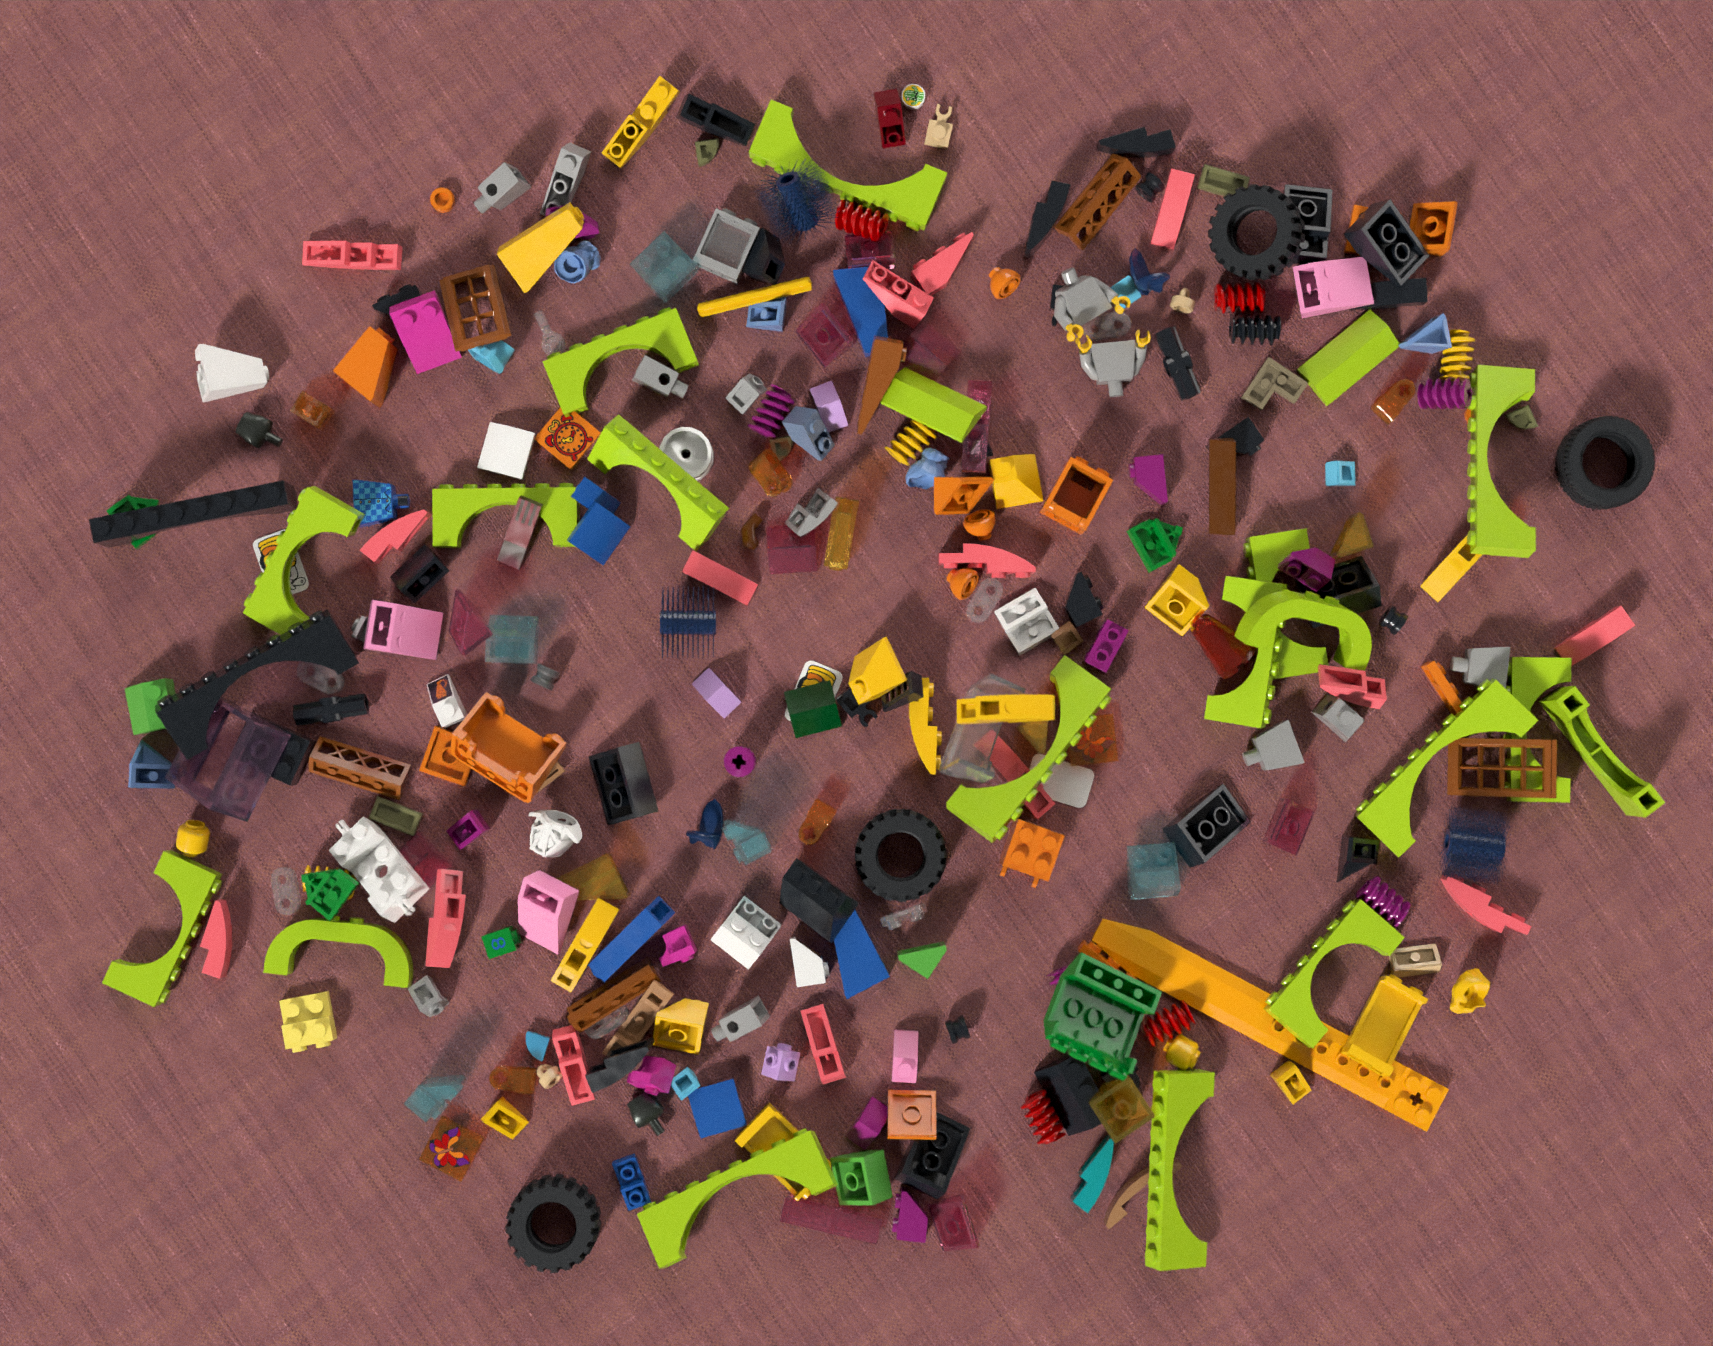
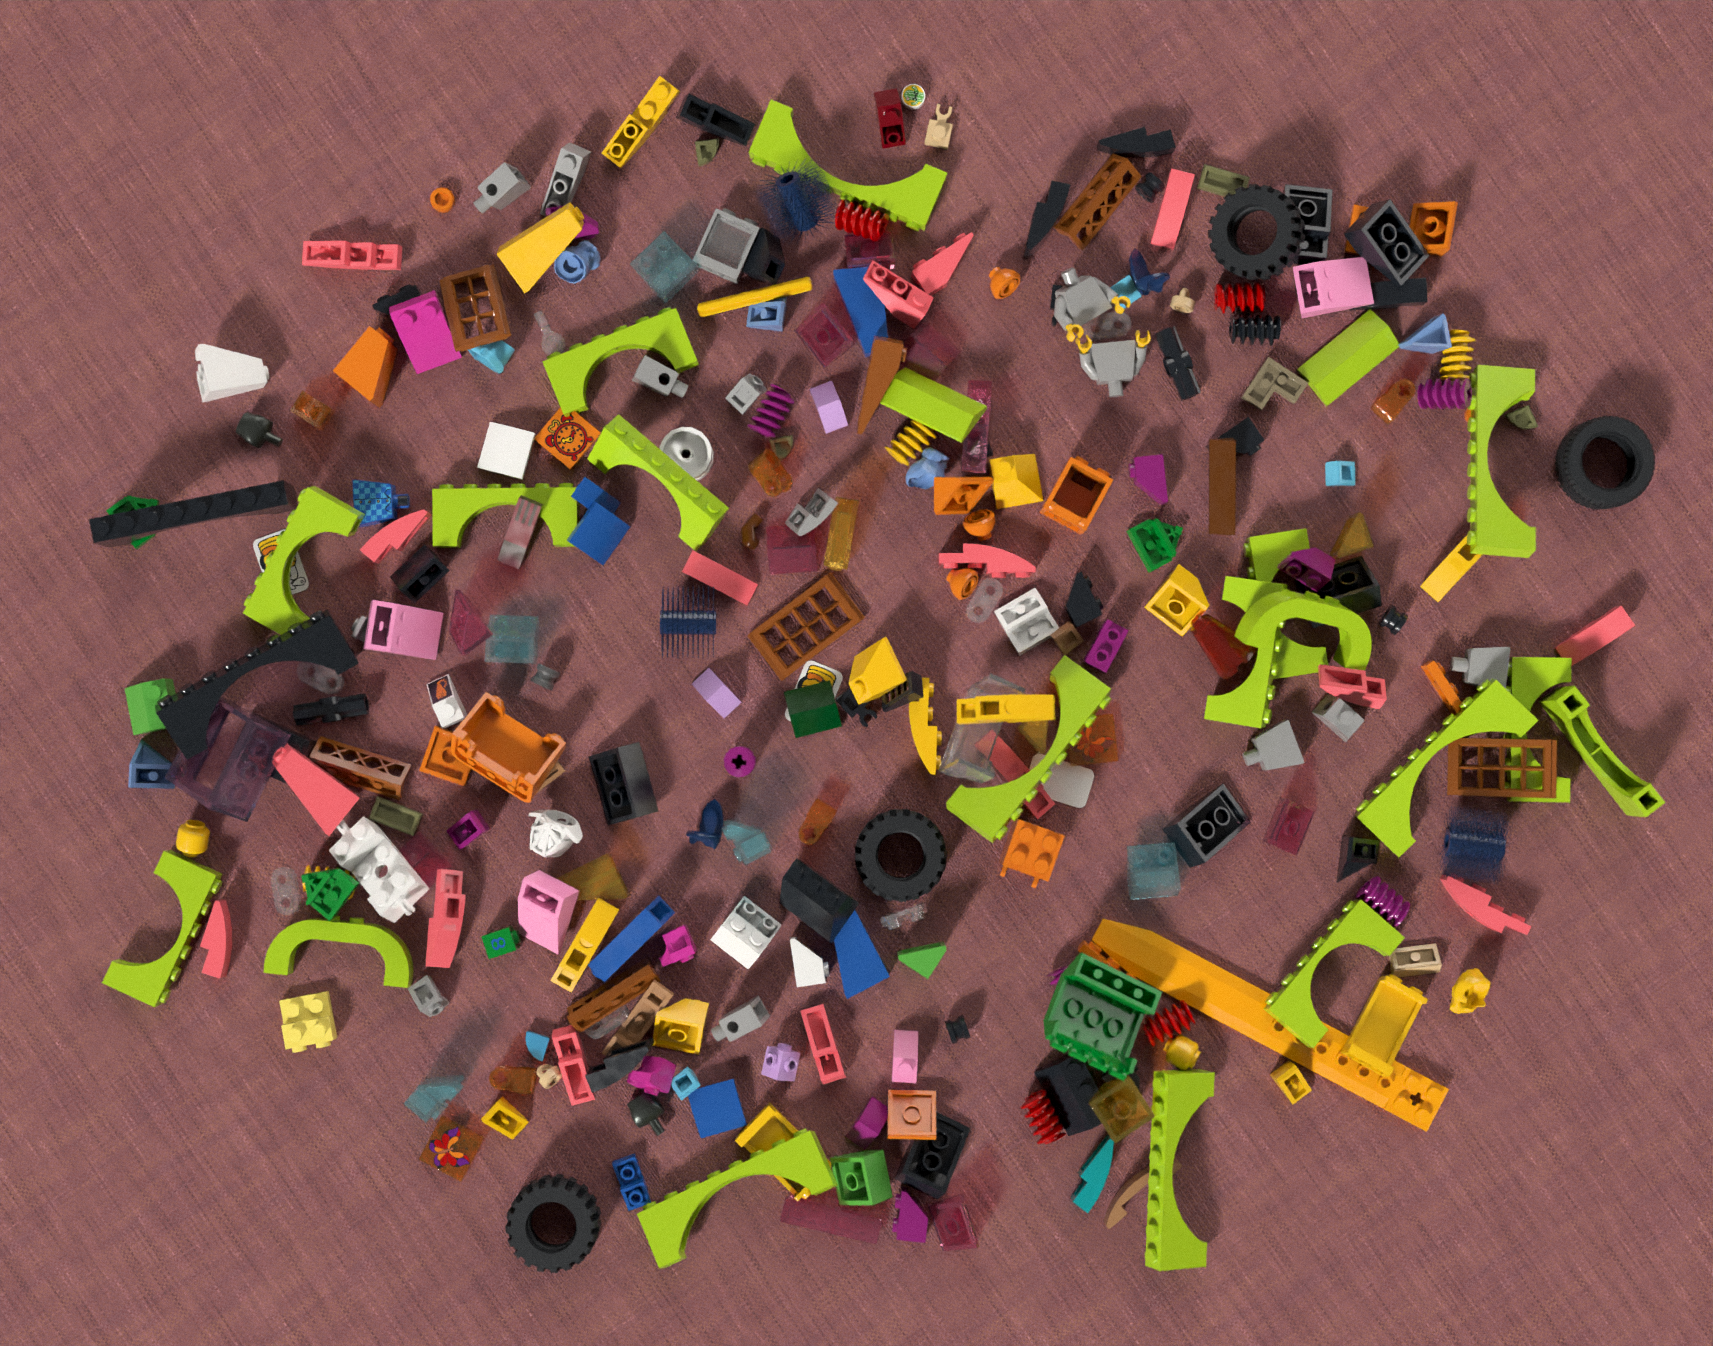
(318, 790): none -> coral slope
(770, 654): none -> dark orange piece
(809, 431): sand blue slope -> none

